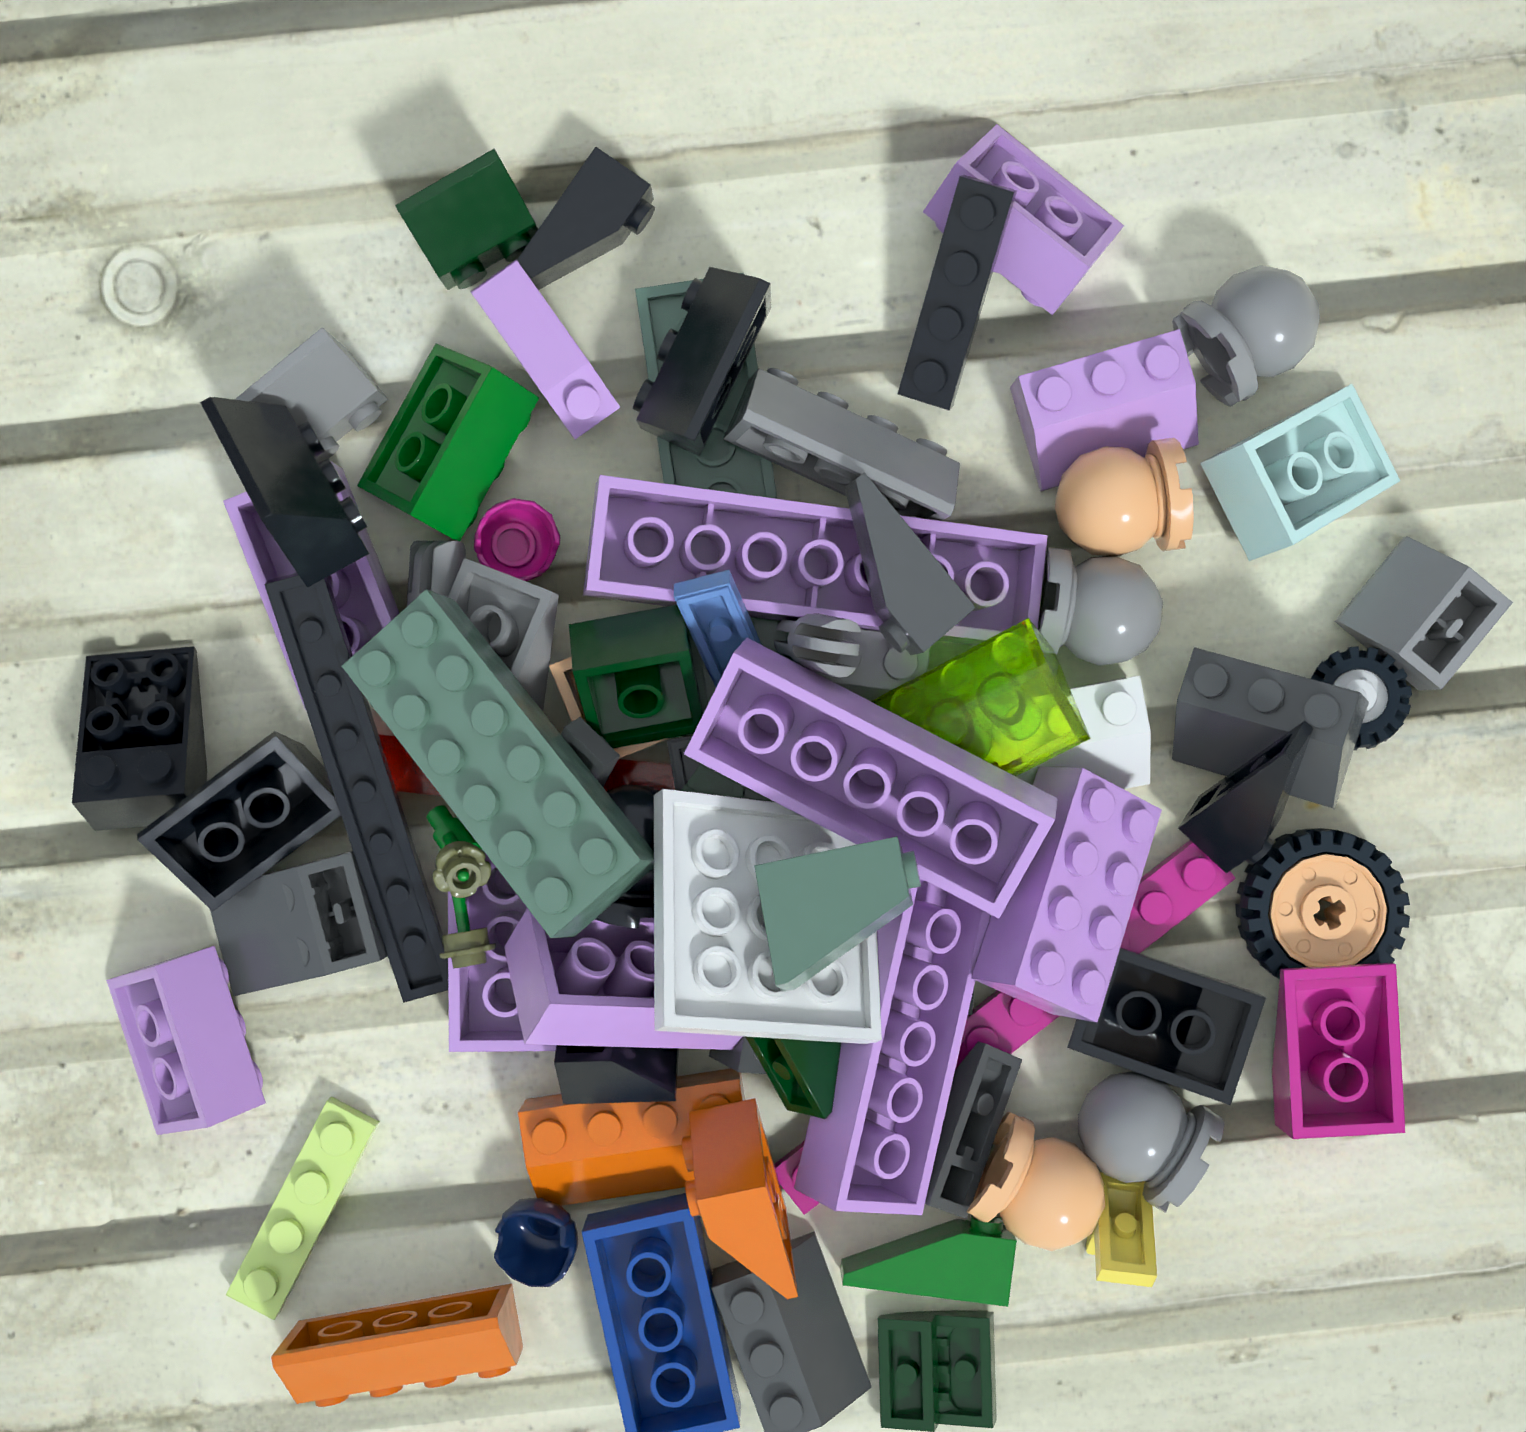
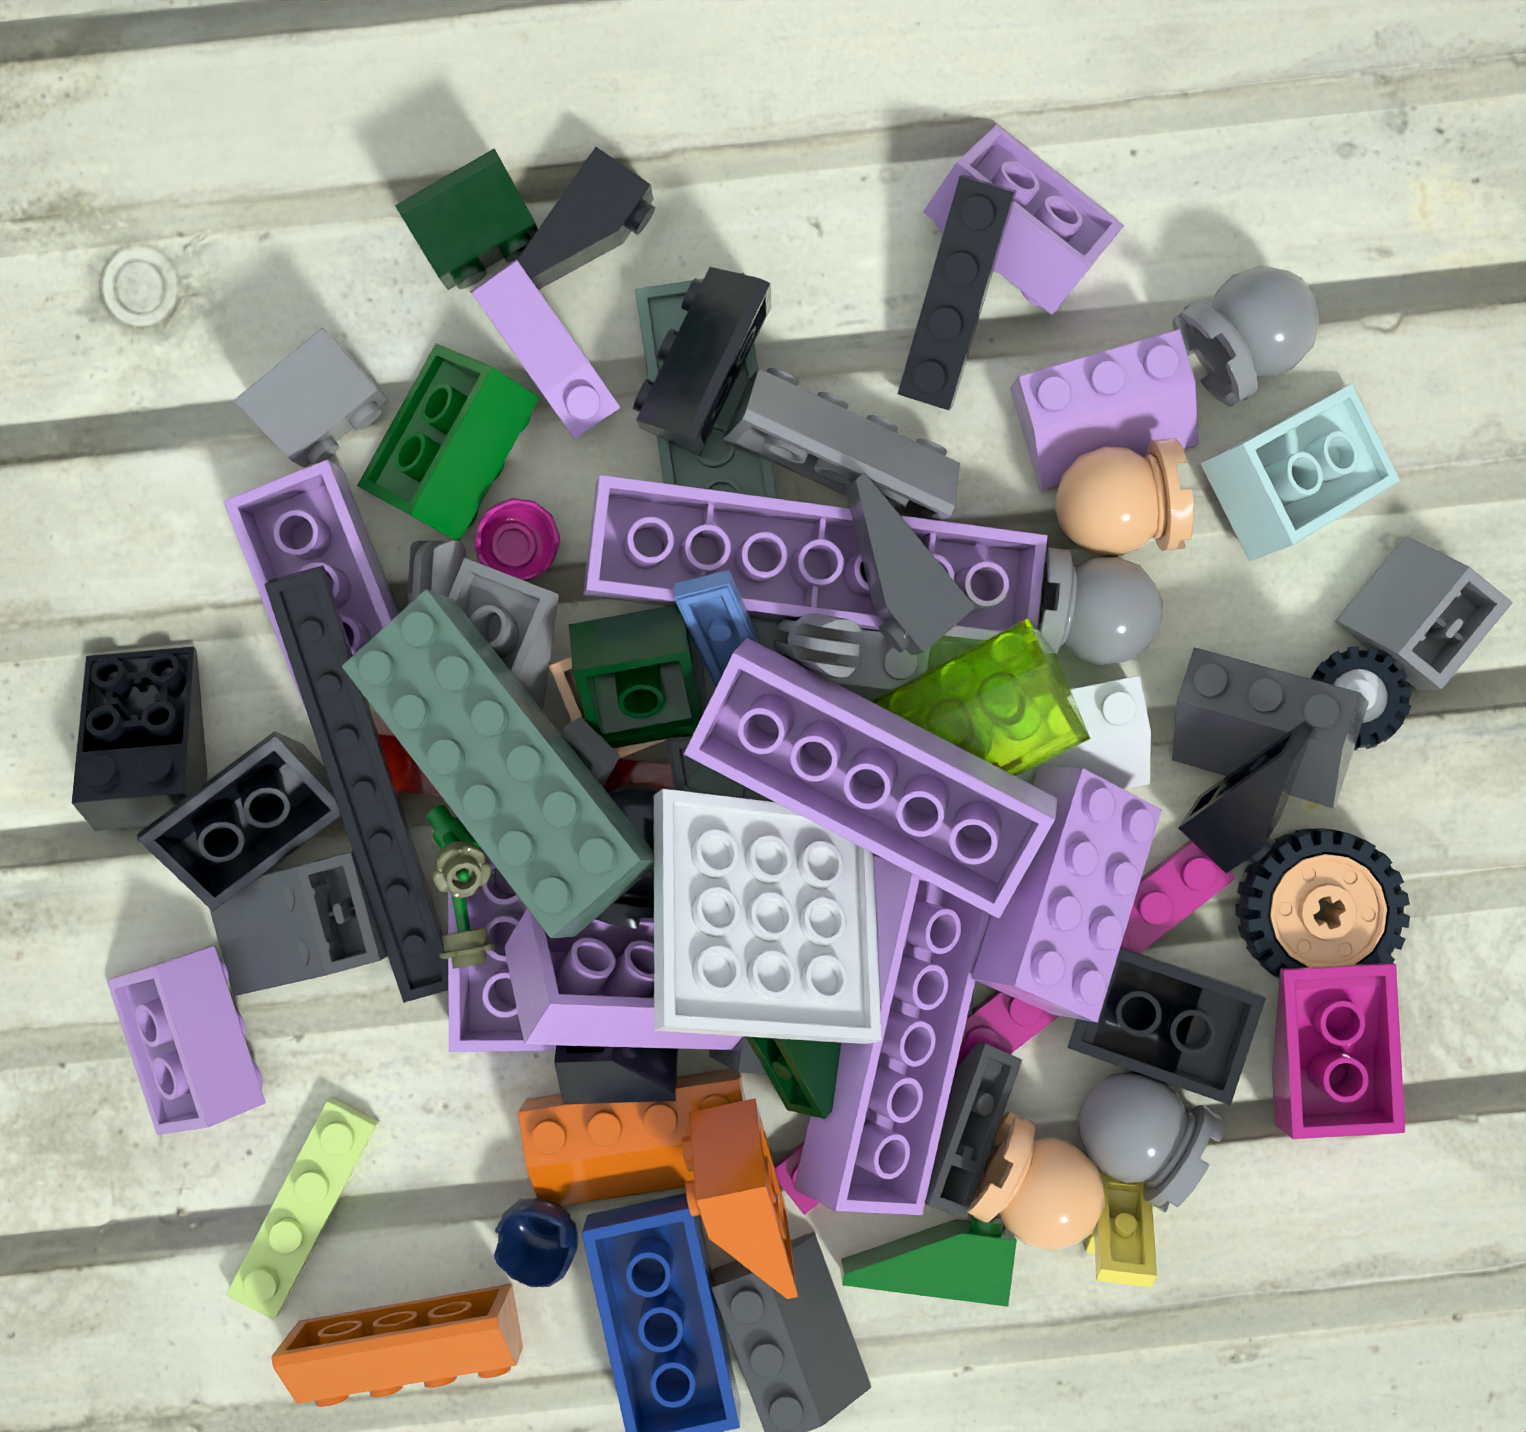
(290, 486): black slope -> none
(830, 903): sand green slope -> none
(937, 1369): dark green slope -> none

